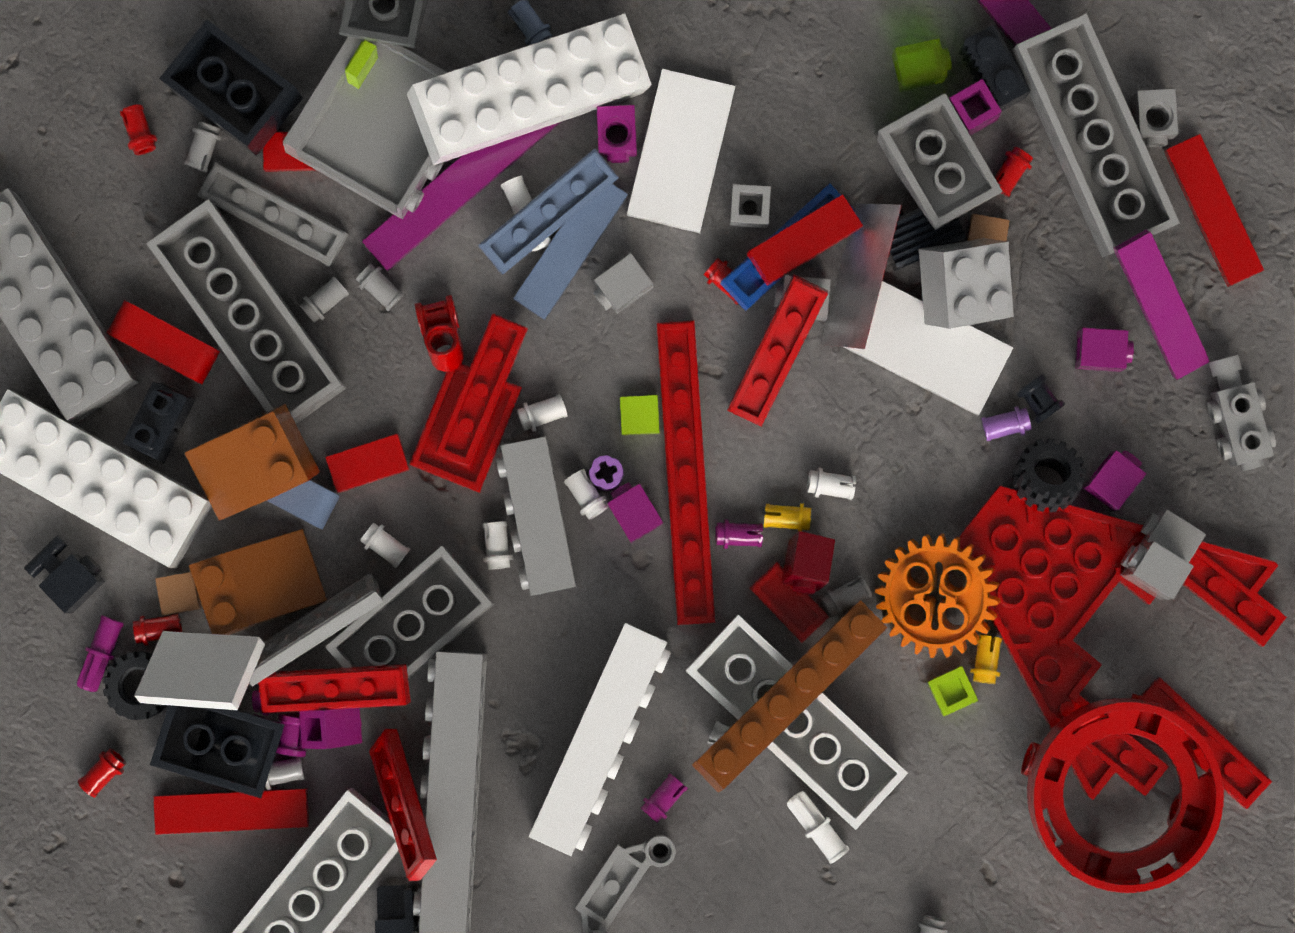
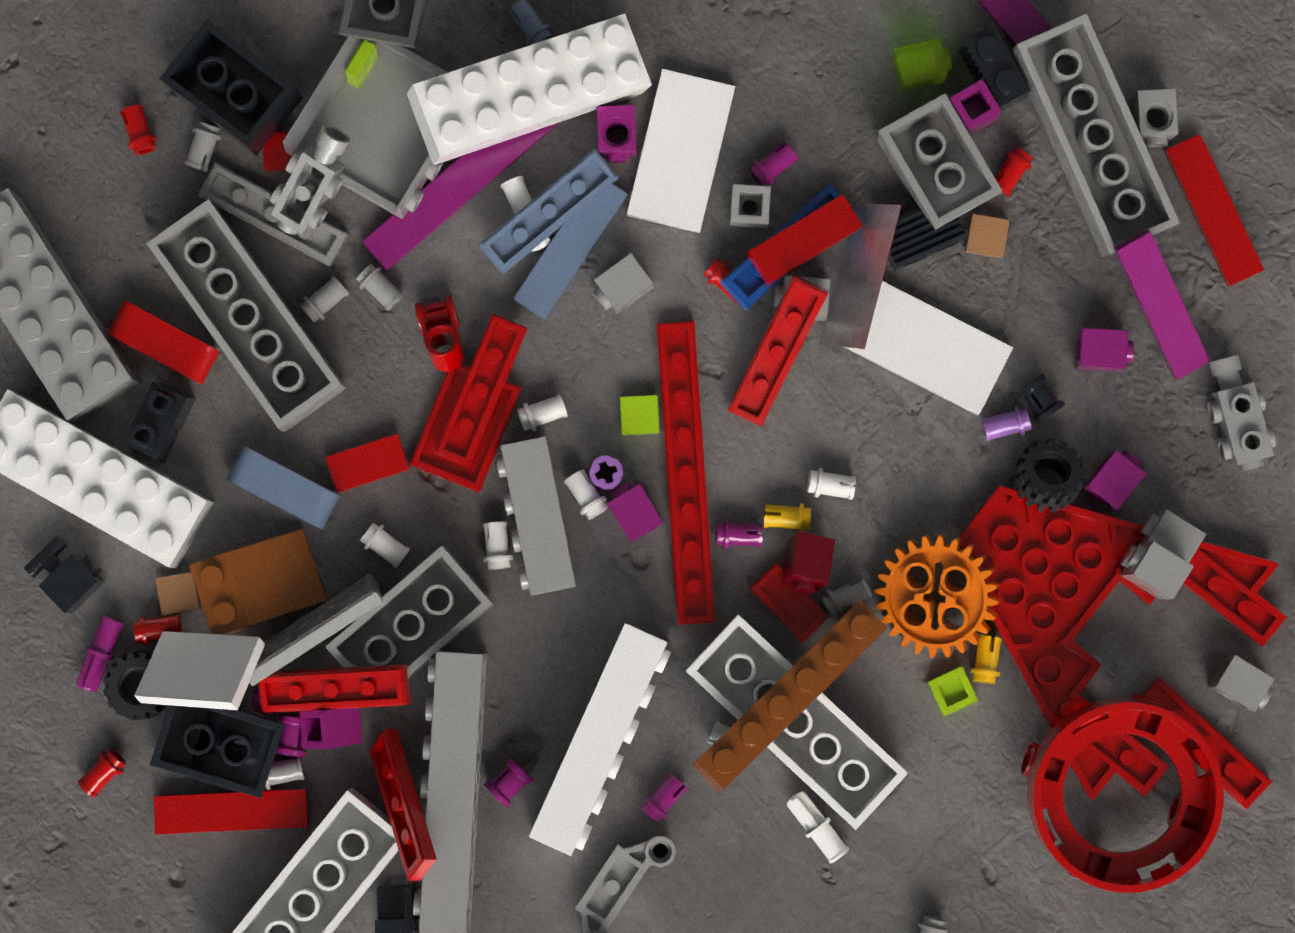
(252, 462): dark orange slope -> none
(308, 184): none -> light grey brick
(508, 782): none -> magenta bush
(773, 164): none -> magenta pin
(966, 283): light grey brick -> none
(1242, 683): none -> light grey brick

